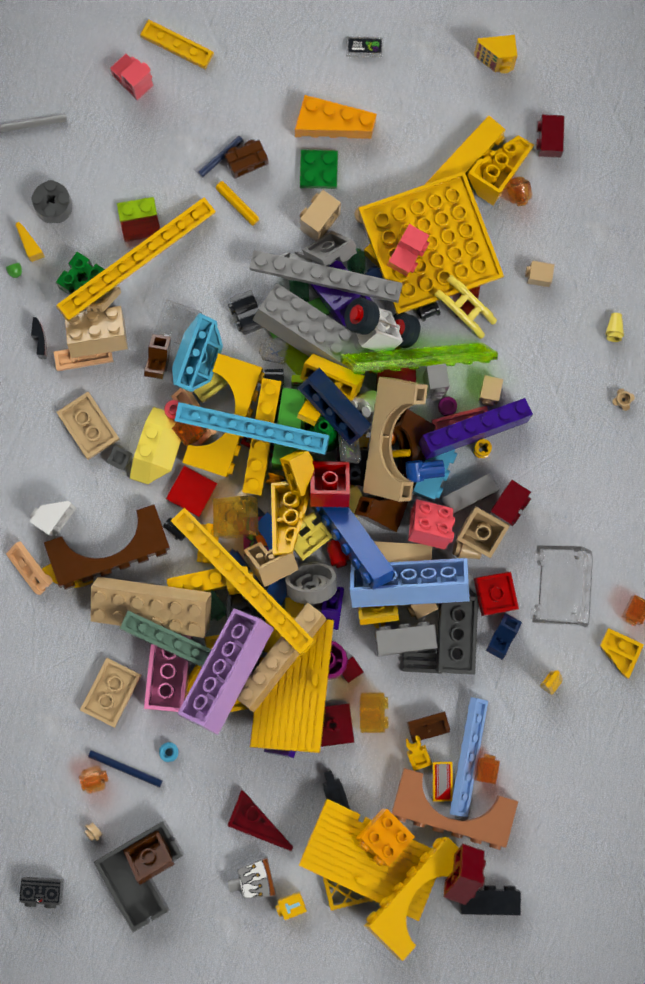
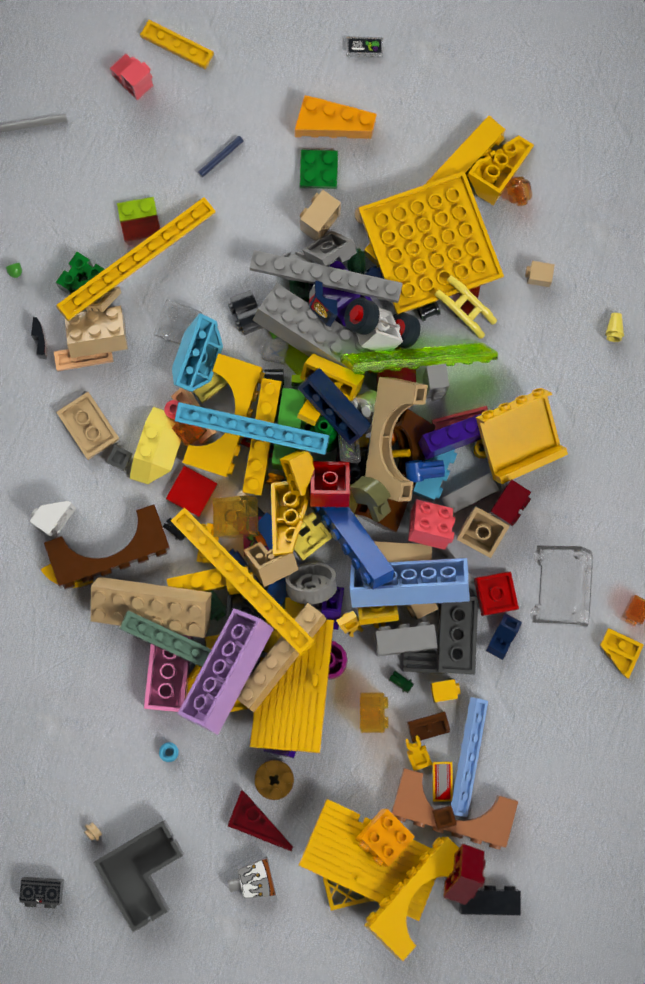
(29, 568): light nougat plate -> none
(32, 249): yellow slope -> none
(49, 192): dark grey brick -> none
(93, 779): clear orange head -> none
(110, 692): tan plate -> none
(125, 768): dark blue bar -> none
(149, 857): reddish brown plate -> none
(158, 356): reddish brown brick -> none
(237, 203): yellow axle -> none
(246, 158): reddish brown brick -> none
(273, 768): none -> pearl gold brick
(291, 906): yellow brick -> none
(323, 307): none -> dark blue slope
(334, 790): black hinge -> none
(336, 554): red brick -> none
(337, 725): dark red tile -> none
(350, 623): none -> yellow plate
(353, 670): dark red tile -> none
(374, 495): none -> olive brick
(401, 682): none -> dark green pin
(411, 245): coral brick -> none
(444, 817): none -> reddish brown tile
(445, 690): none -> yellow brick
(447, 406): magenta tile -> none
(461, 550): tan cone -> none
(487, 769): clear orange brick -> none
(490, 390): tan brick -> none
(497, 52): yellow slope -> none
(520, 436): none -> yellow panel
(550, 136): dark red brick -> none
(552, 681): yellow slope -> none
(621, 393): tan plate -> none

